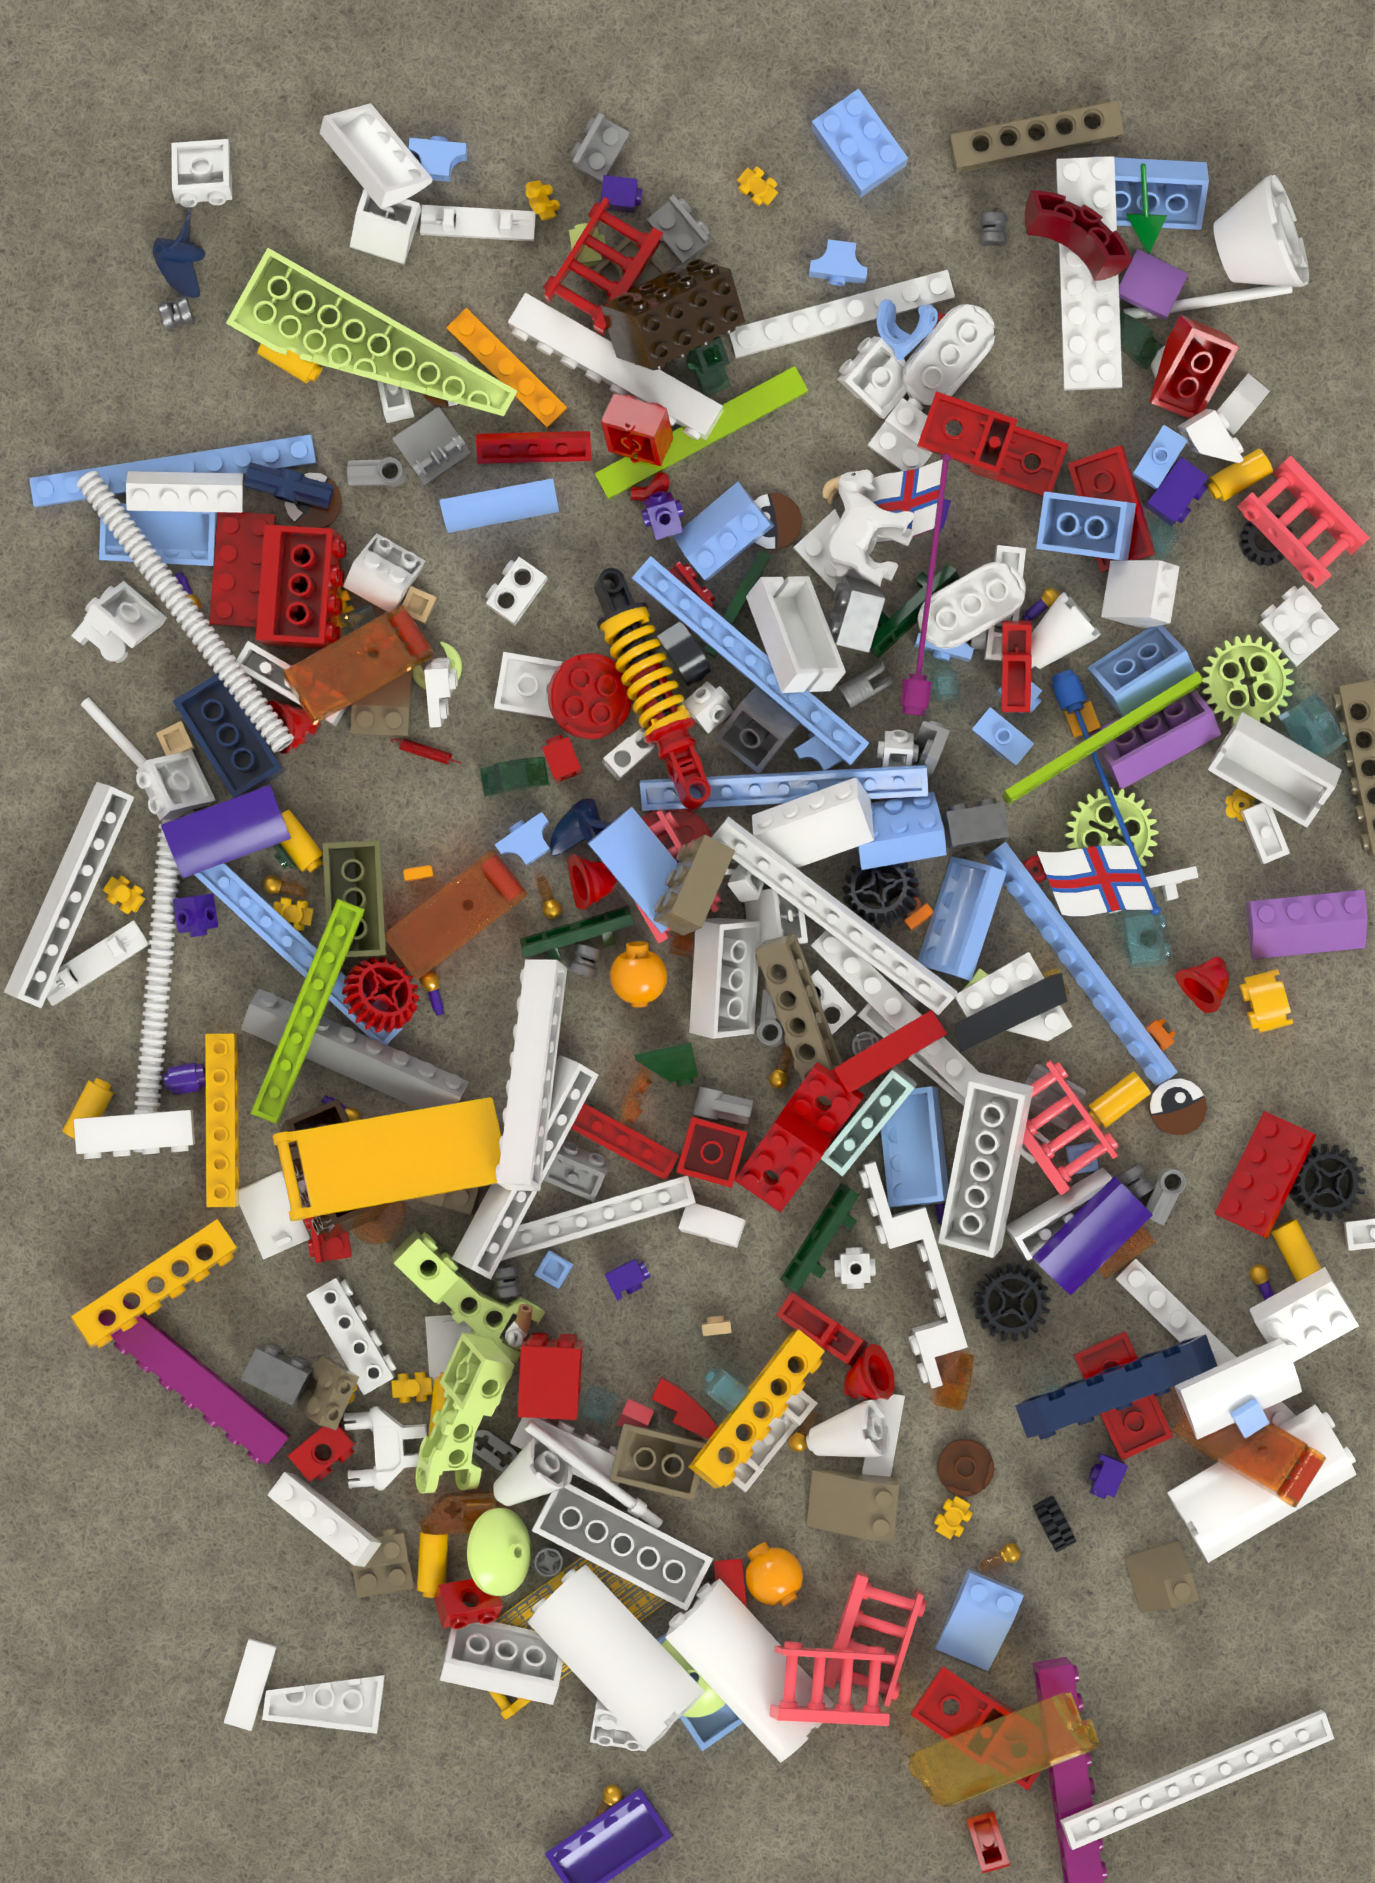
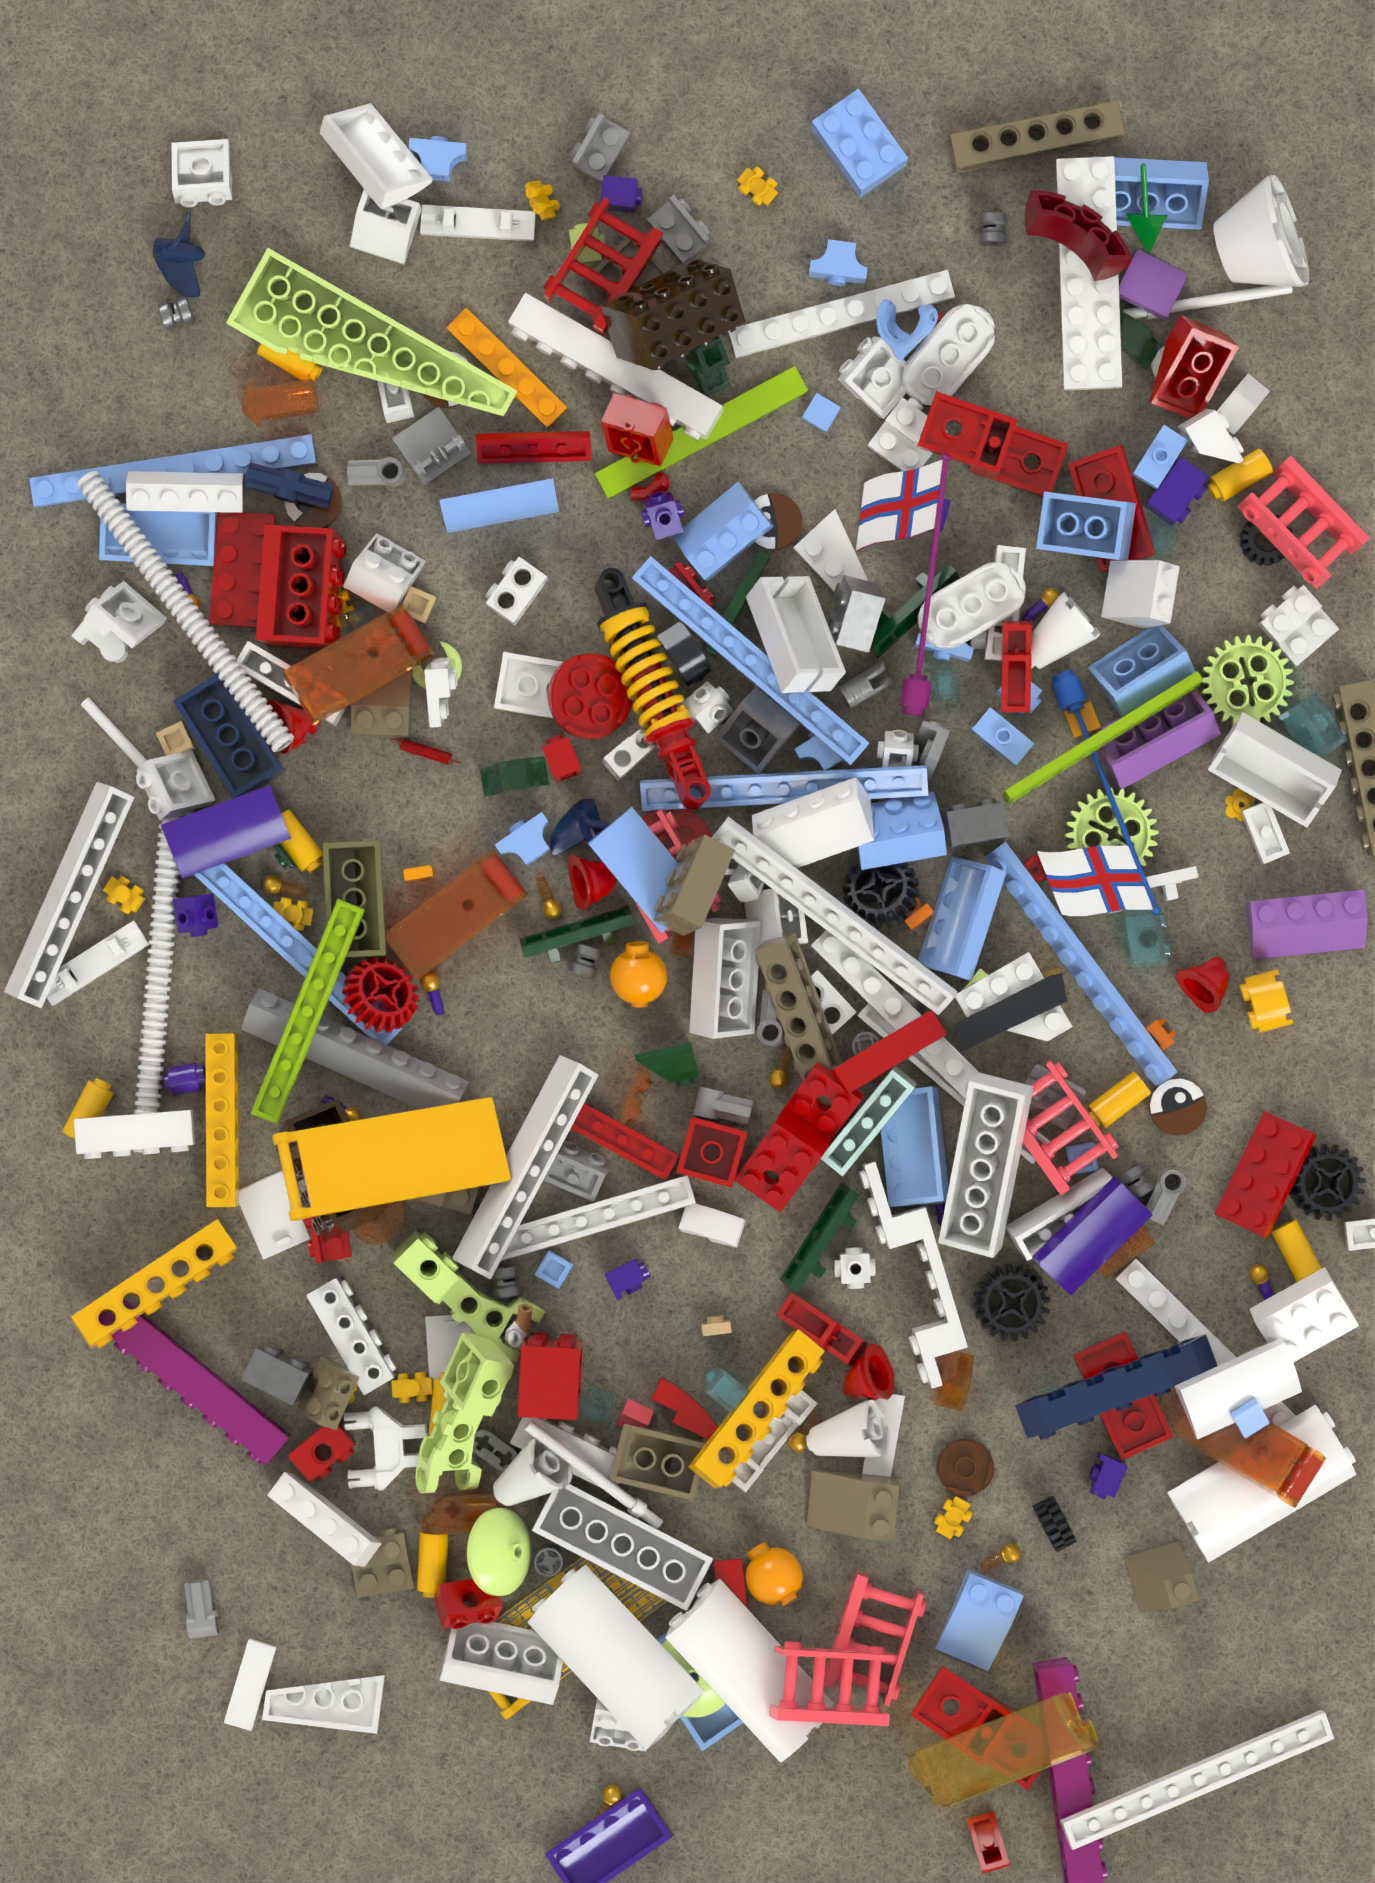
(201, 1612): none -> light grey piece
(280, 401): none -> clear orange piece
(531, 1075): white brick -> none
(821, 412): none -> light blue tile
(861, 526): white animal -> none

